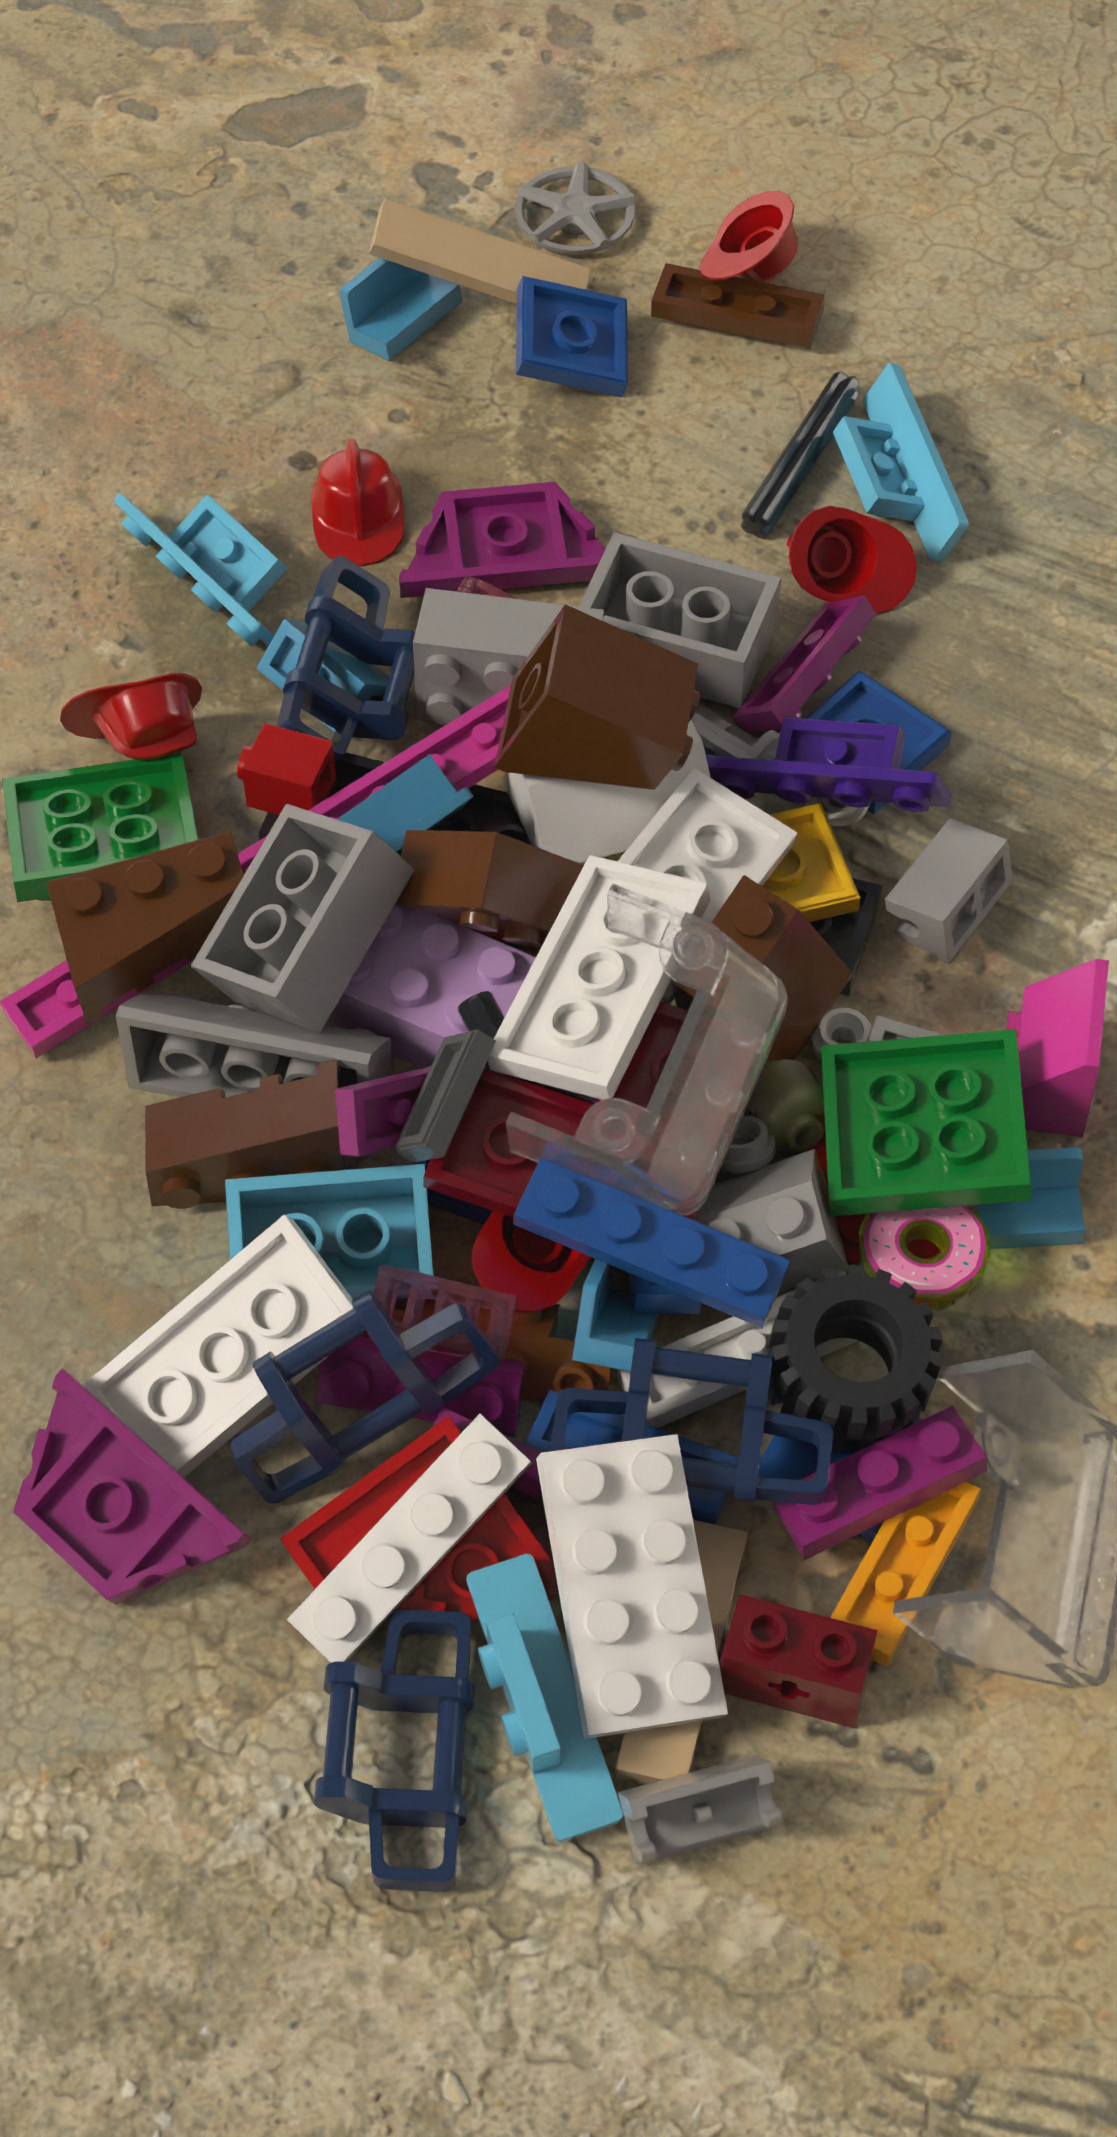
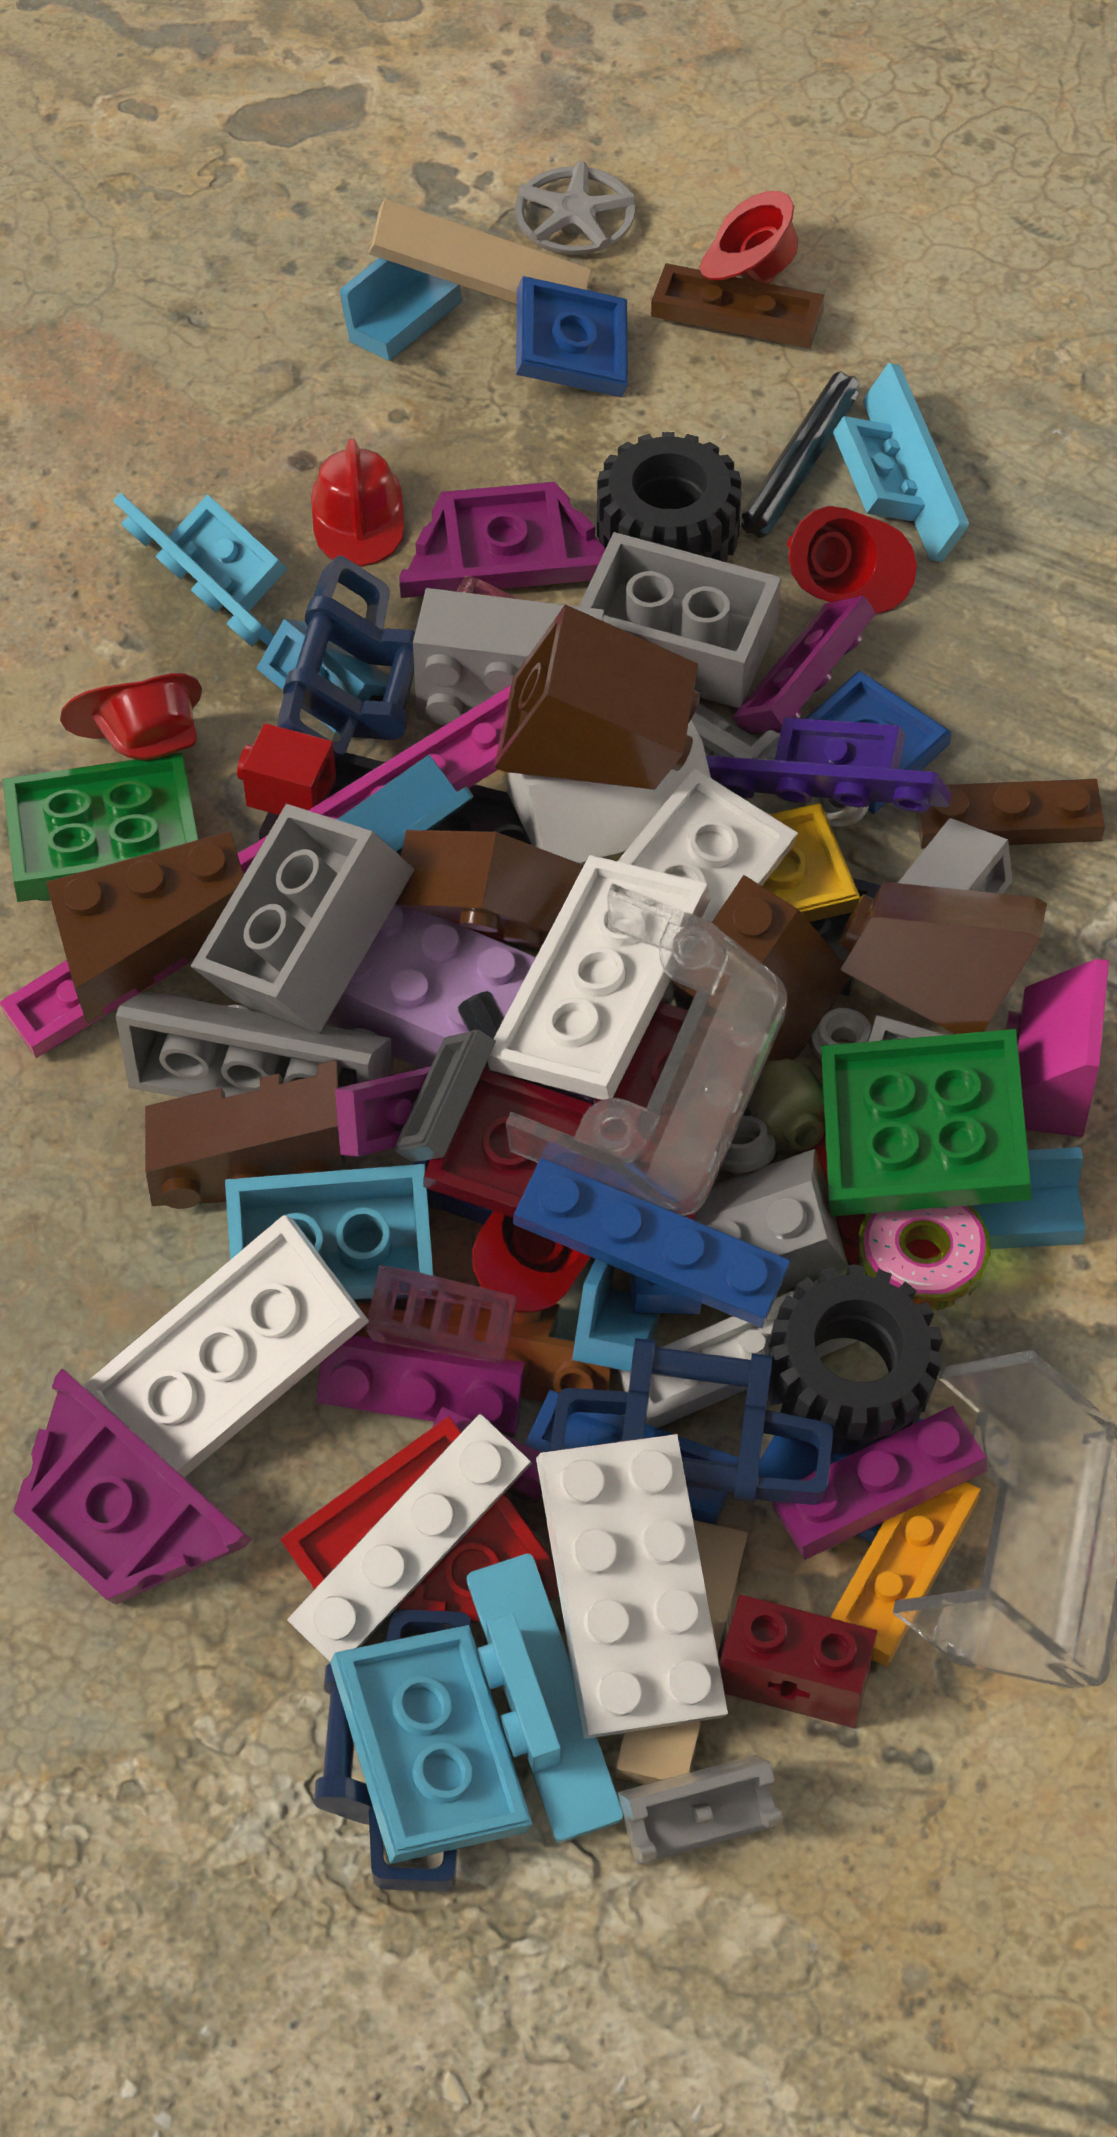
(400, 1351): dark blue bar -> none
(430, 1744): none -> medium azure tile
(671, 495): none -> black tyre
(942, 949): none -> reddish brown slope
(1022, 811): none -> reddish brown plate

